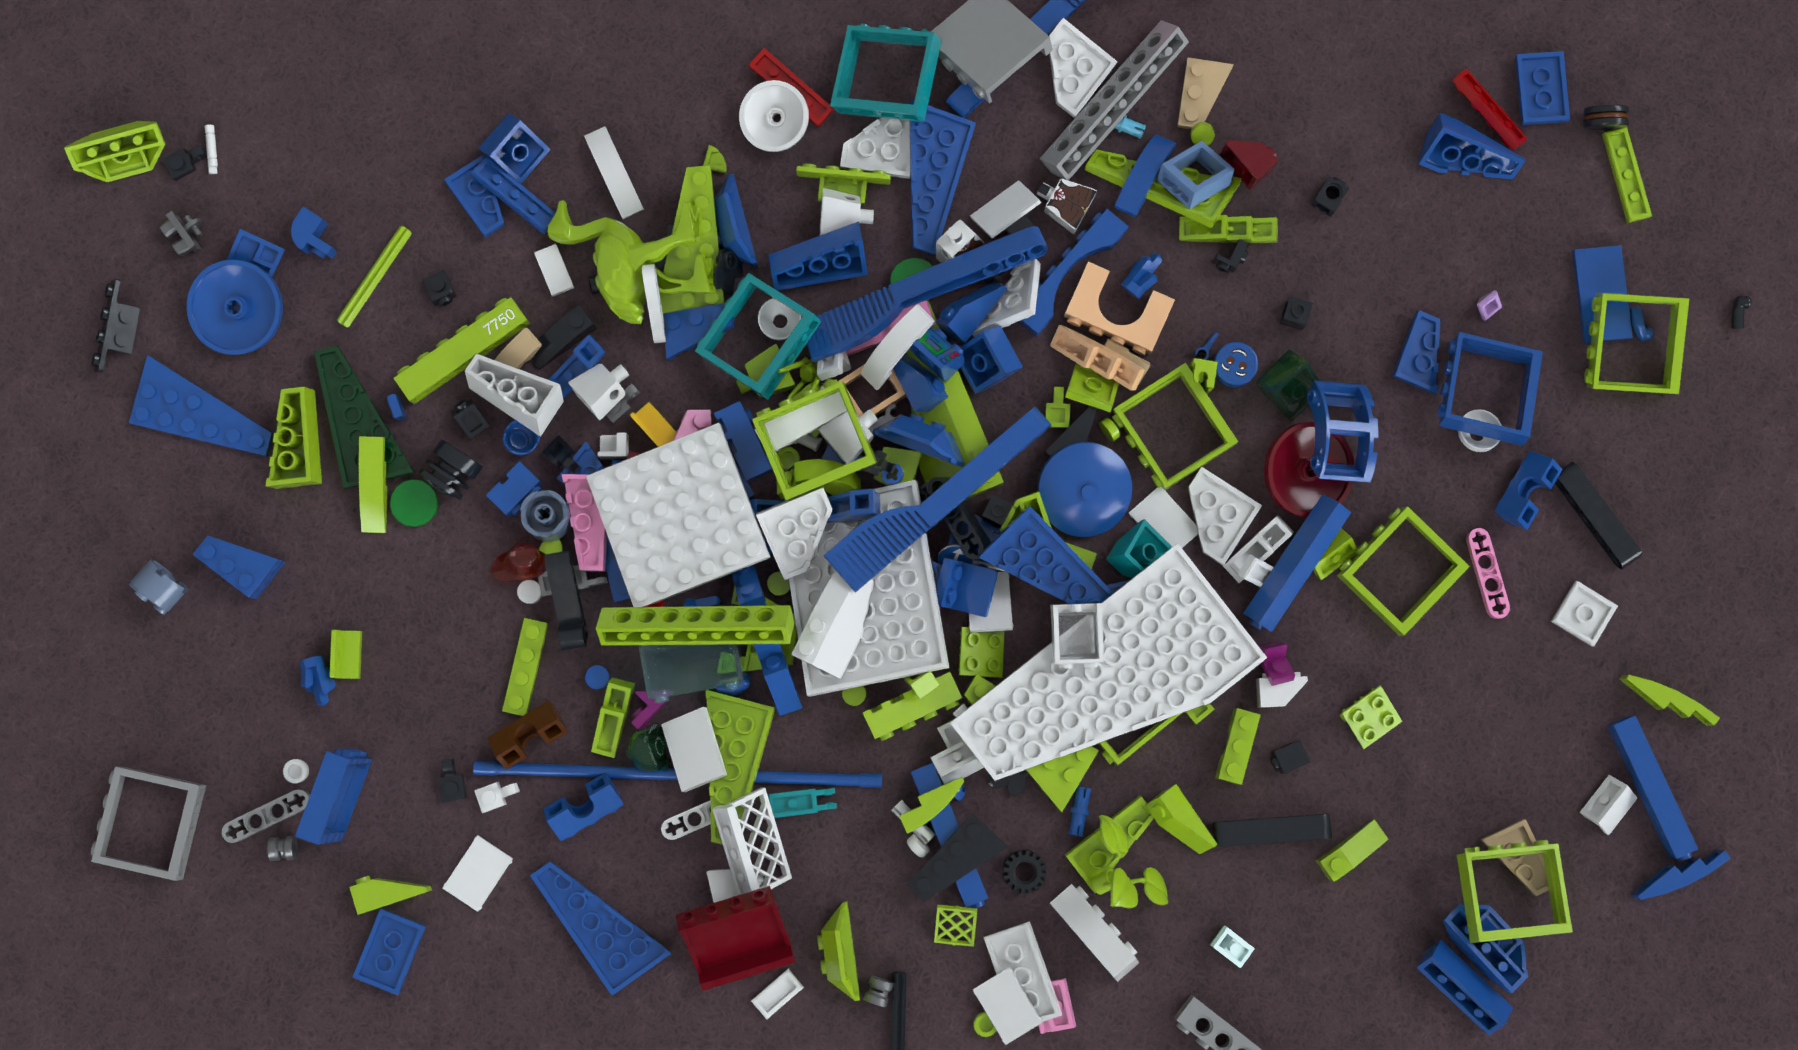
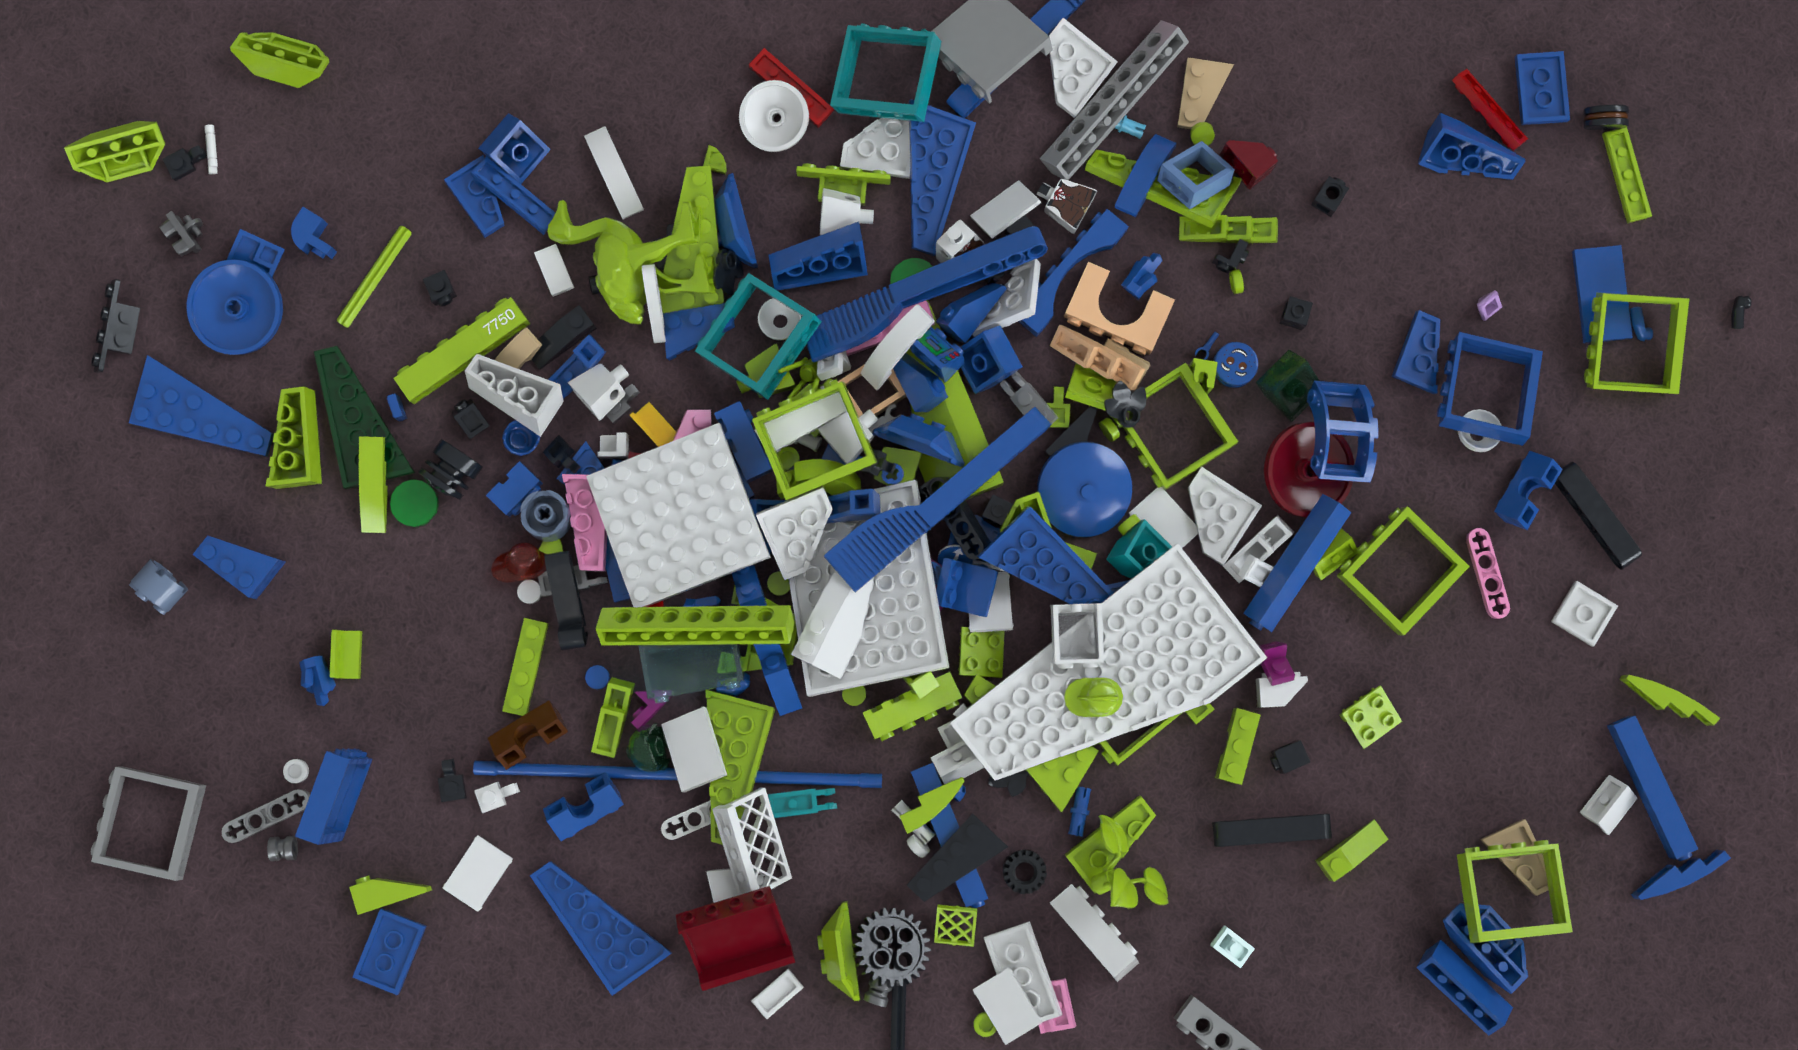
(280, 58): none -> lime wedge
(912, 950): none -> gear
(1028, 398): none -> light grey hinge
(1093, 697): none -> lime piece
(1126, 401): none -> black plate
(1128, 524): none -> lime tile
(1178, 818): lime slope -> none
(1236, 281): none -> lime tile

